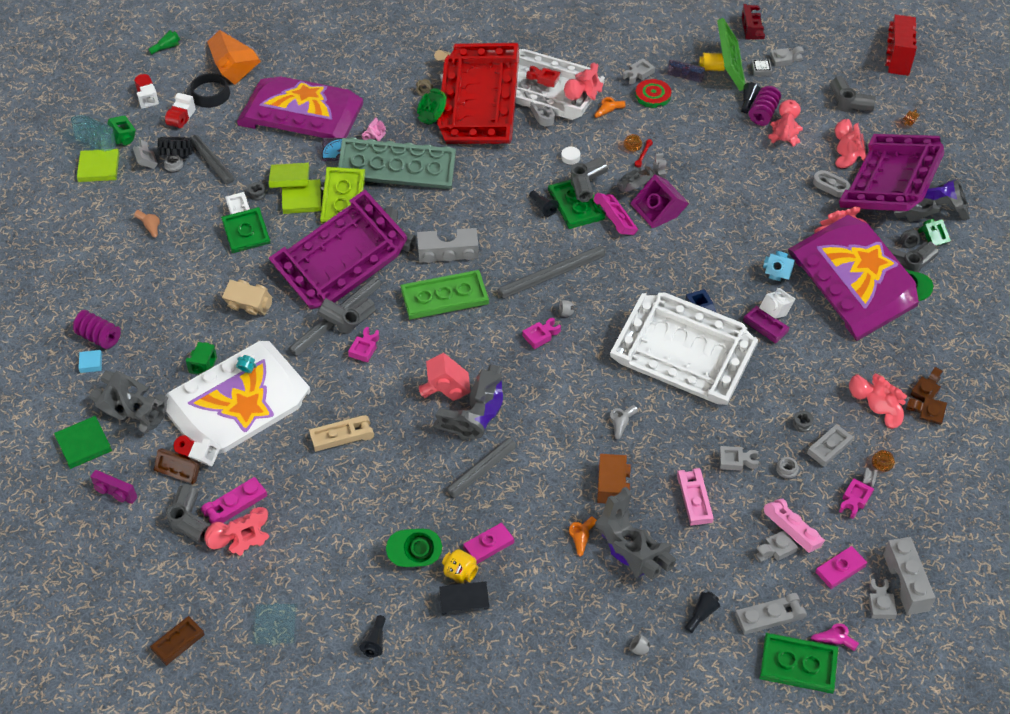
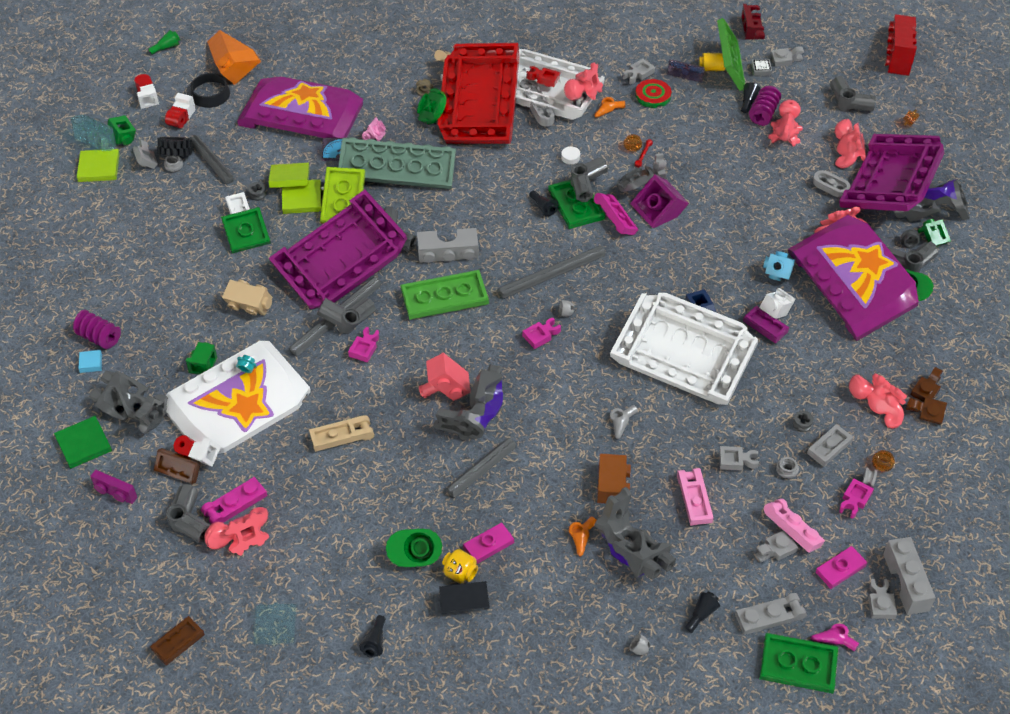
(150, 221): nougat animal -> none

